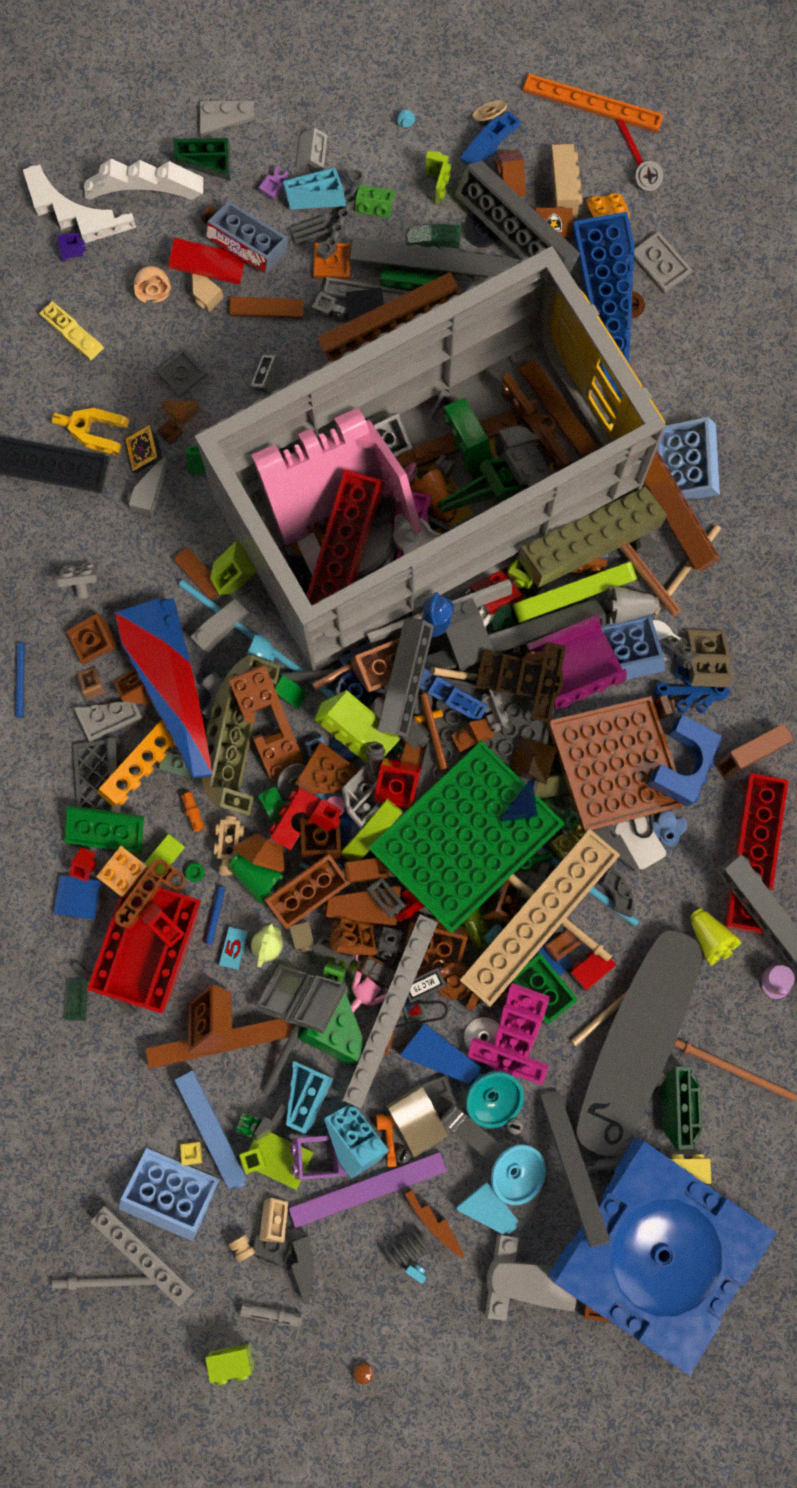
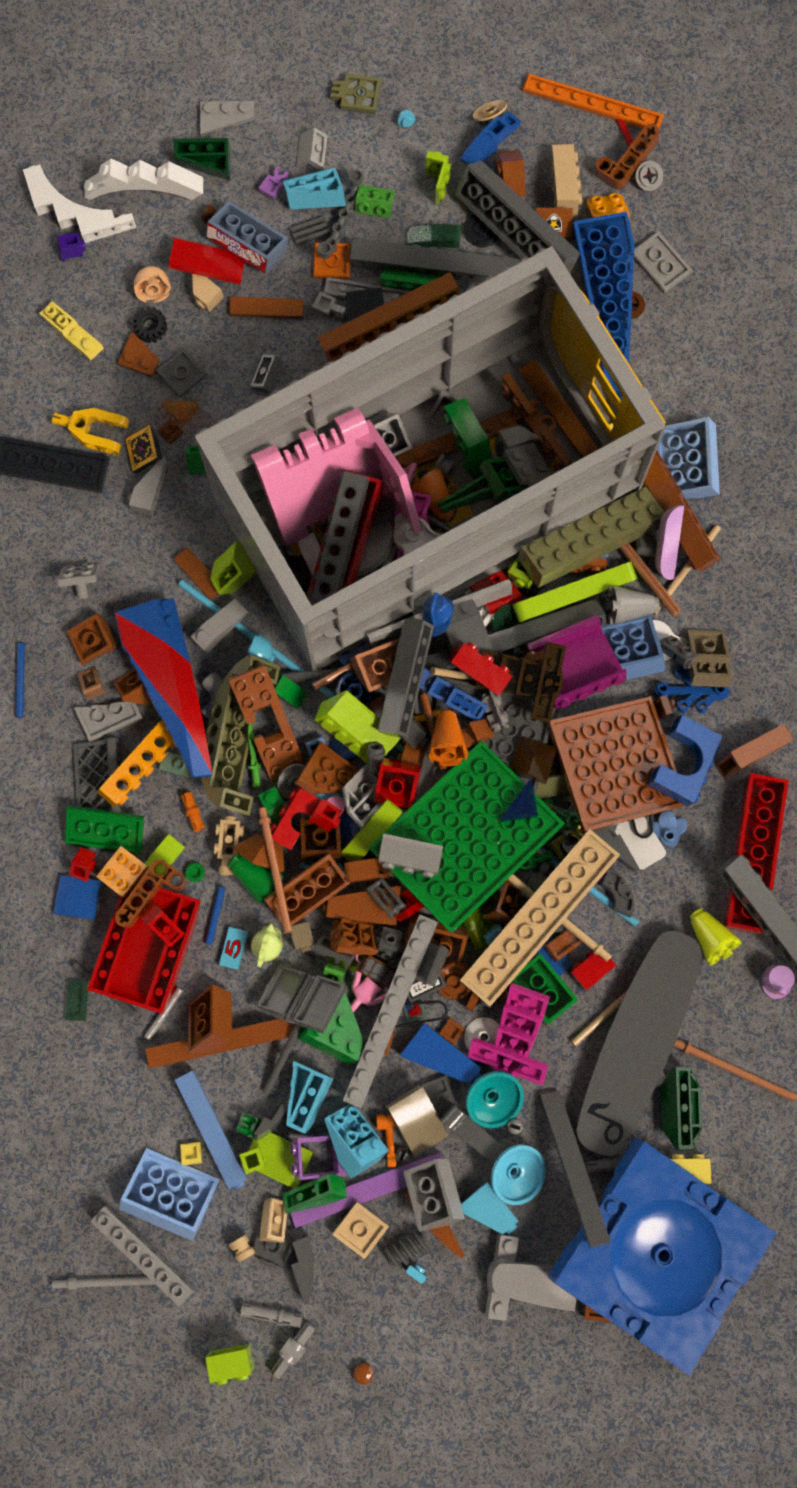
(138, 357): none -> dark orange wing
(150, 315): none -> black tyre
(160, 1018): none -> light grey bar
(254, 766): none -> bright green sword
(265, 821): none -> nougat bar
(292, 1350): none -> light grey axle
(316, 1193): none -> green slope
(345, 543): none -> dark grey brick
(357, 93): none -> olive piece
(360, 1229): none -> tan tile
(410, 855): none -> light grey slope
(432, 964): none -> dark grey panel
(433, 1194): none -> light grey slope
(447, 740): none -> orange cone
(451, 1031): none -> dark orange tile
(480, 666): none -> red wedge
(568, 844): none -> black tile
(631, 155): none -> dark orange beam
(669, 541): none -> lavender brick

